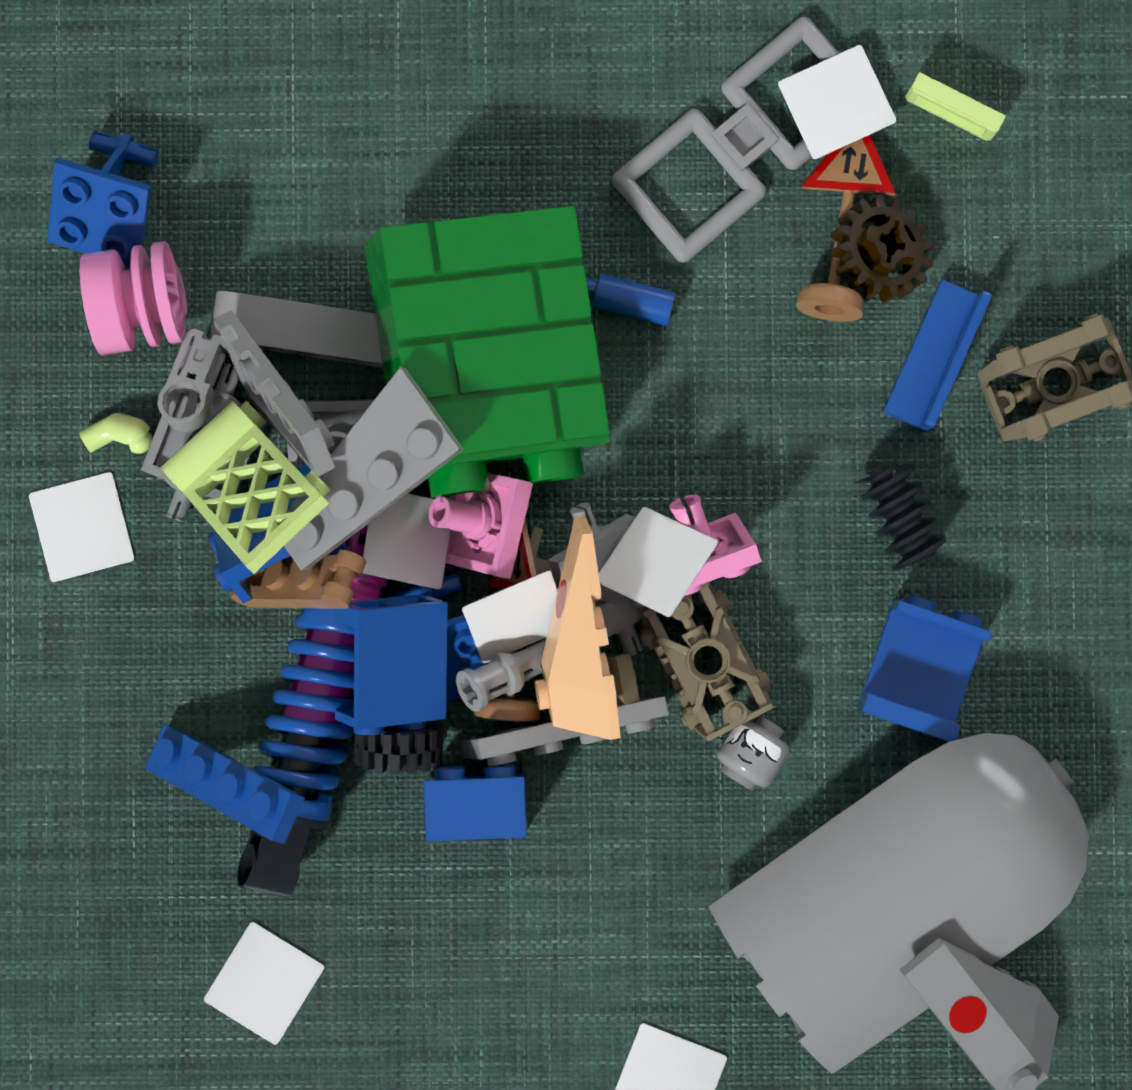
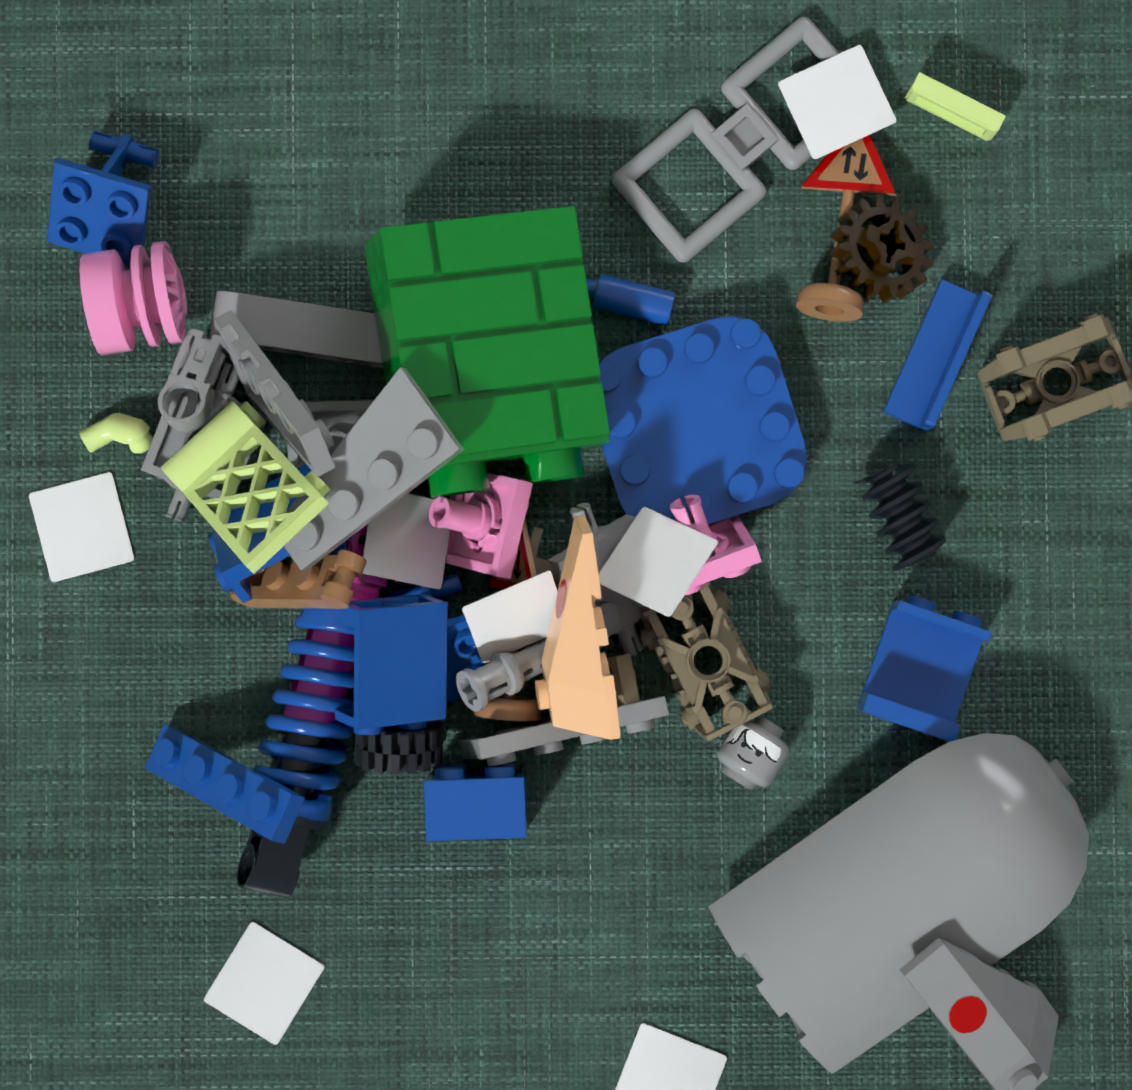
(702, 419): none -> blue plate

